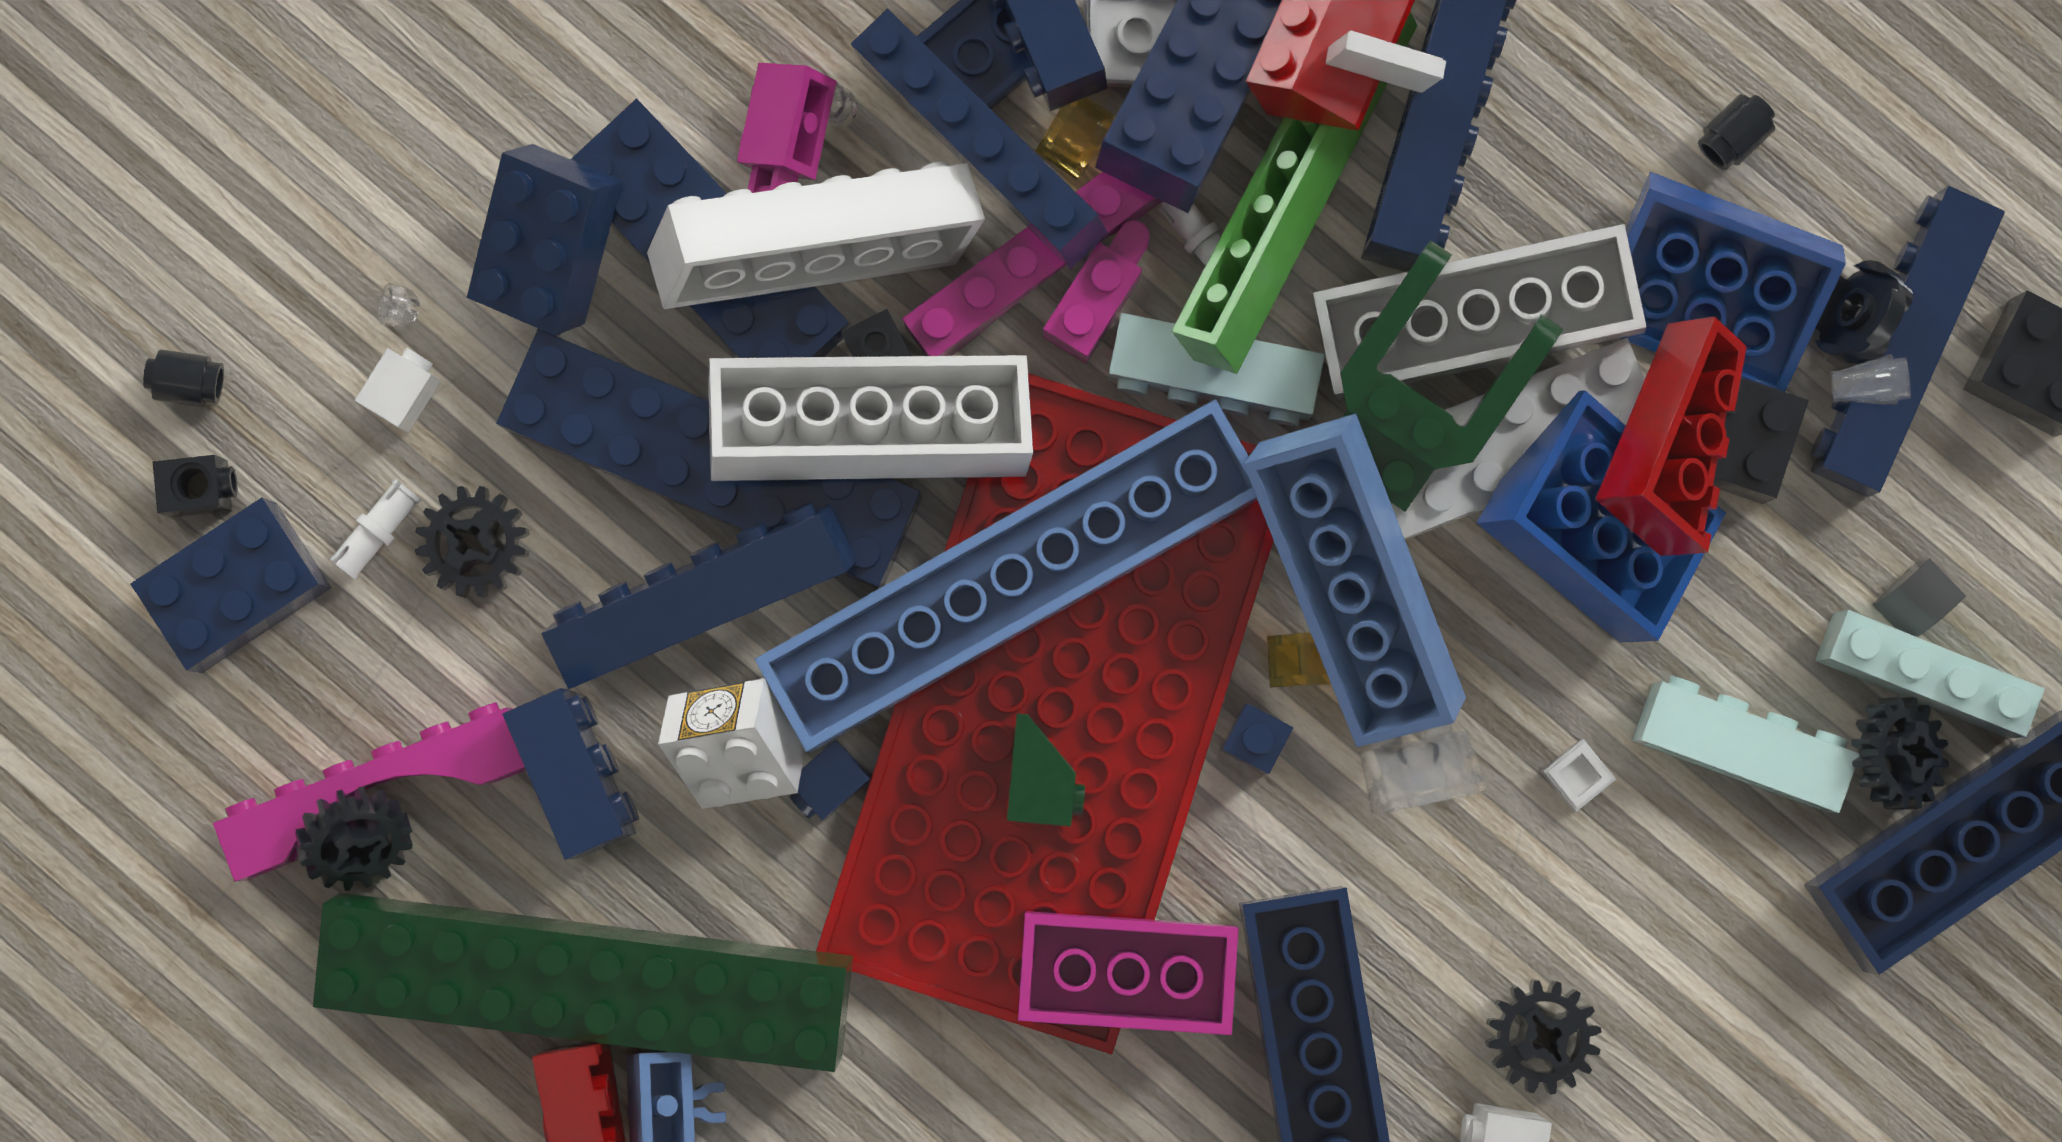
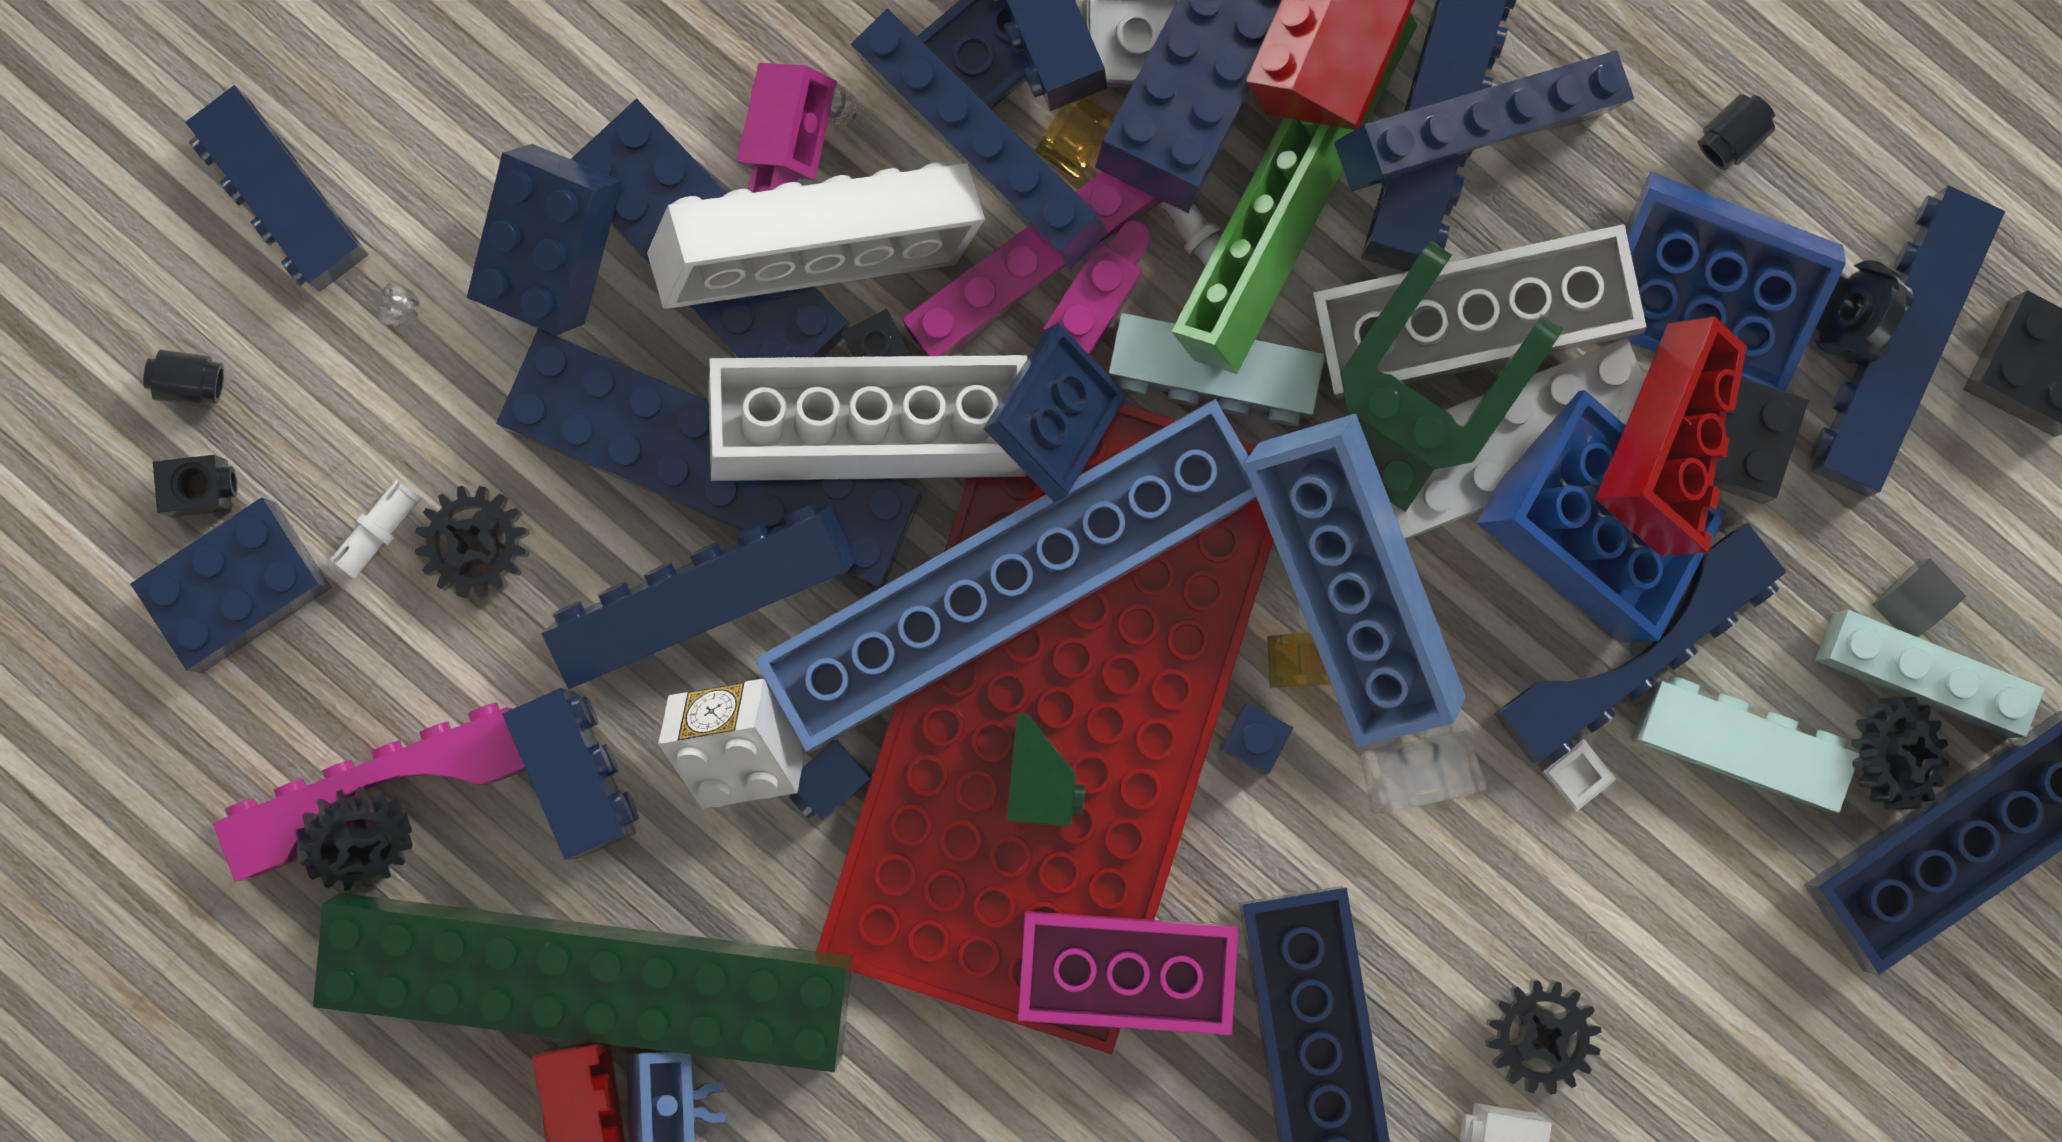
(275, 188): none -> dark blue brick
(399, 388): white brick -> none
(1055, 412): none -> dark blue tile
(1385, 61): white tile -> none
(1482, 118): none -> dark blue arch
(1727, 578): none -> dark blue arch
(1873, 382): clear cone -> none

